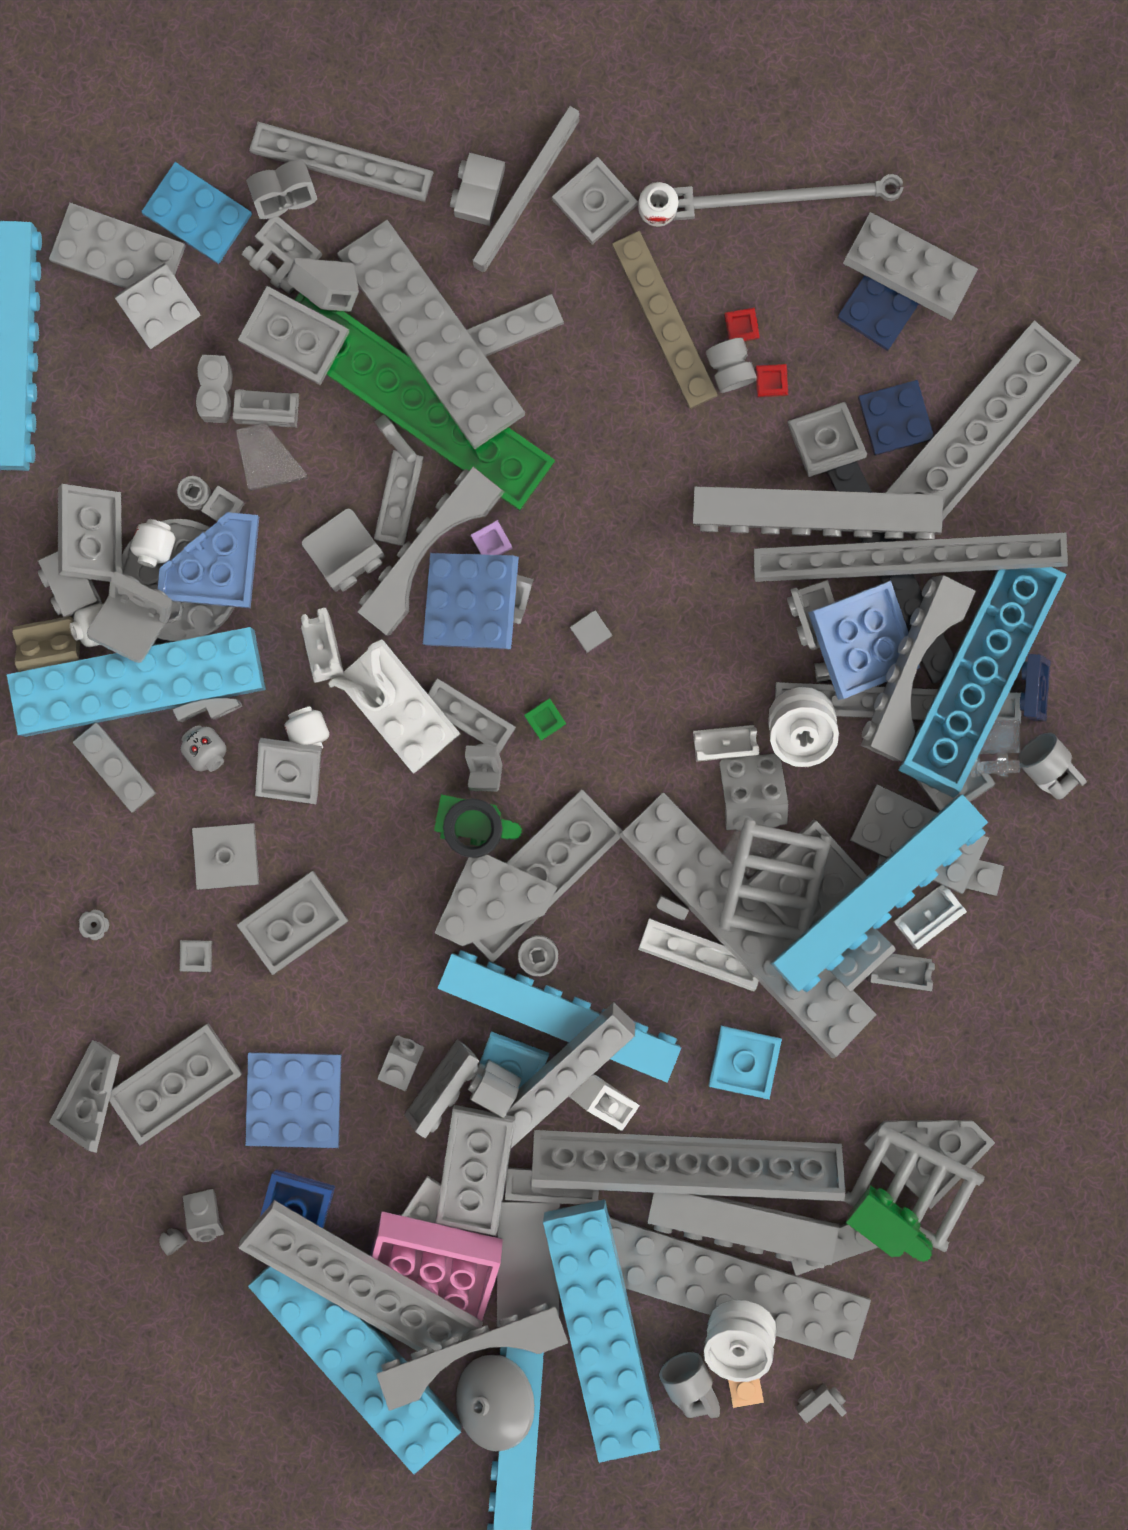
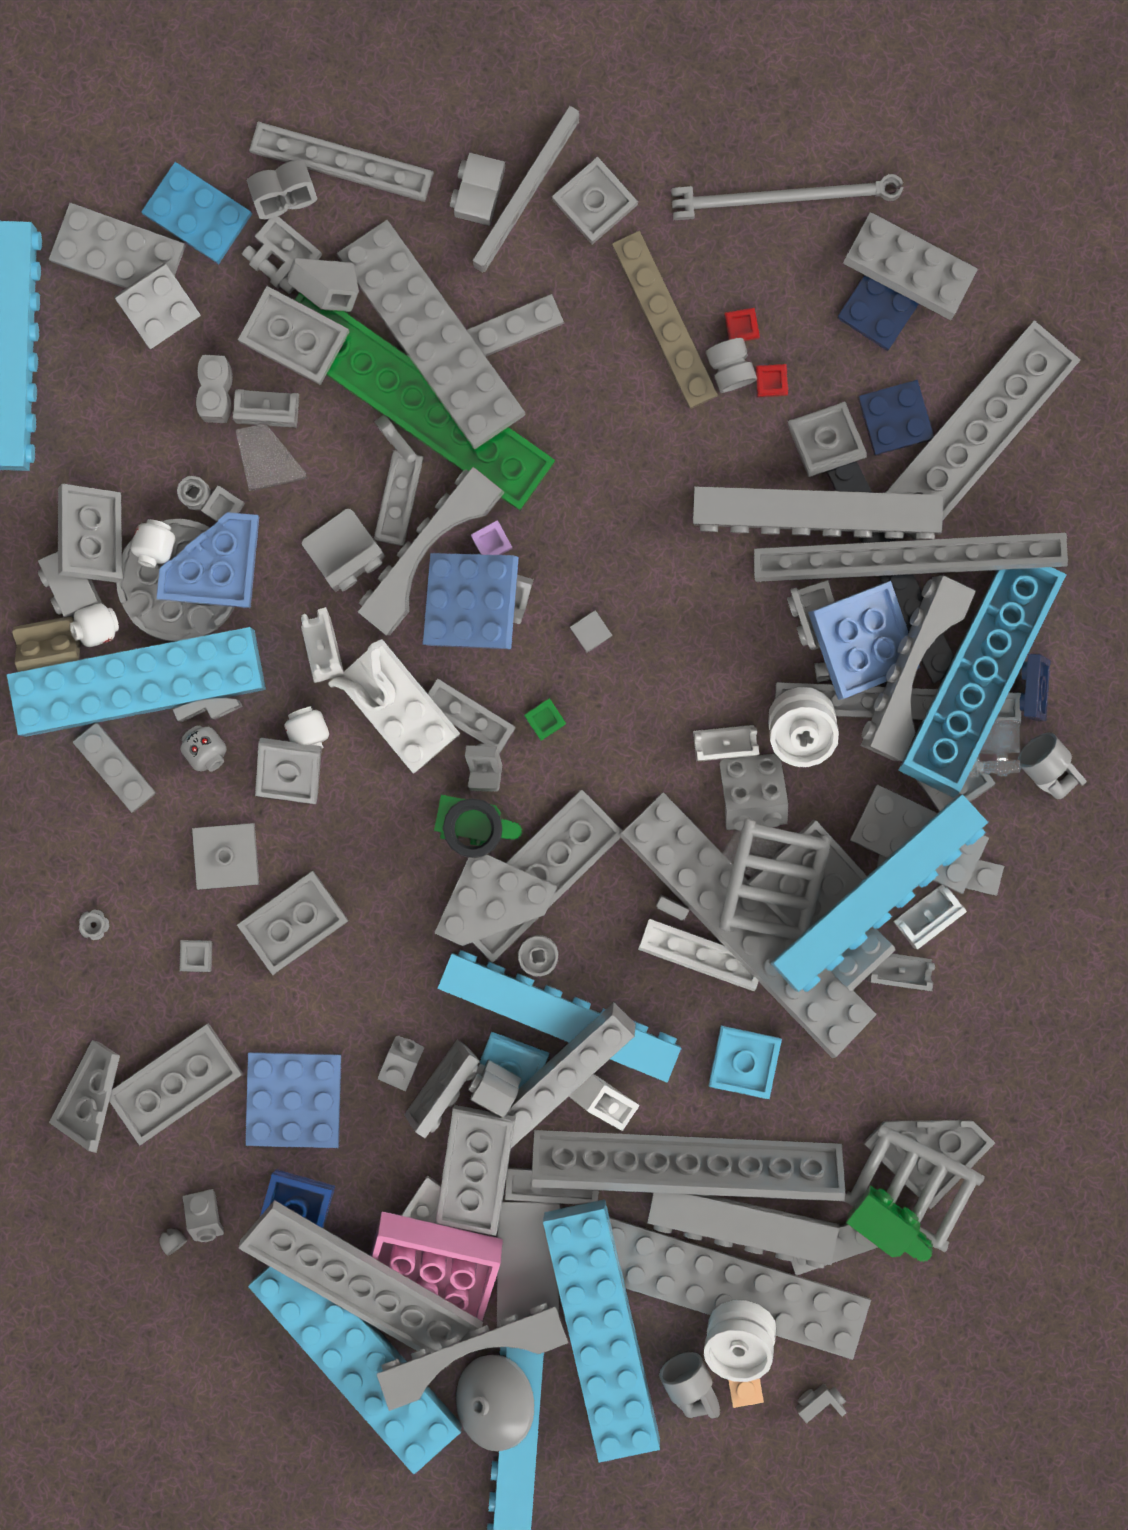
(130, 618): light grey bracket -> none
(657, 194): white head -> none

